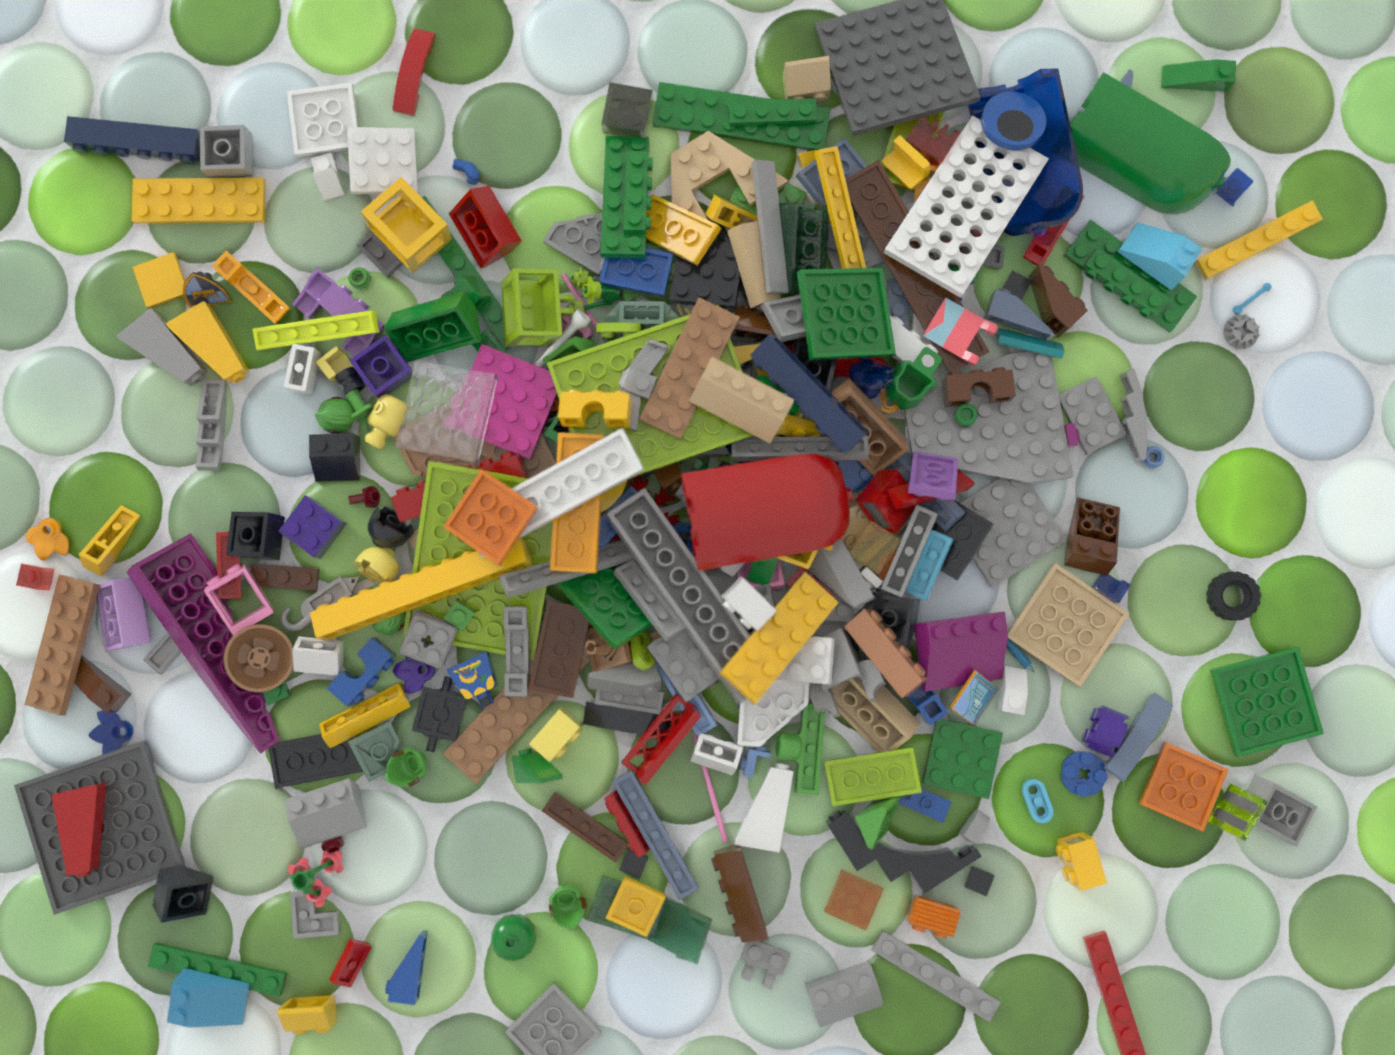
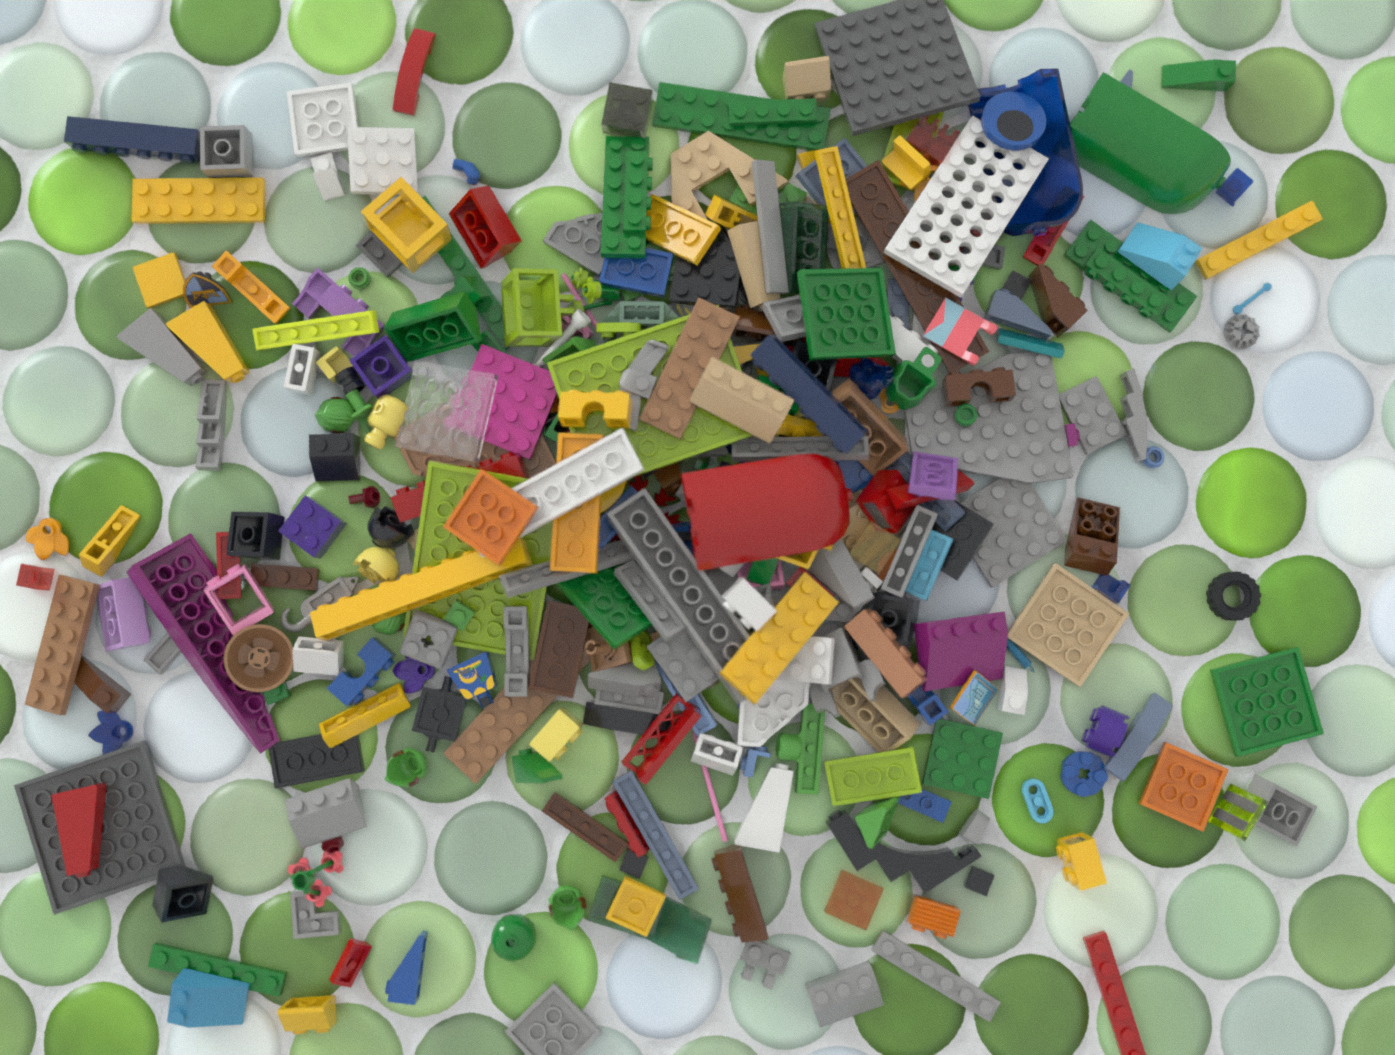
(375, 749): sand green plate -> none

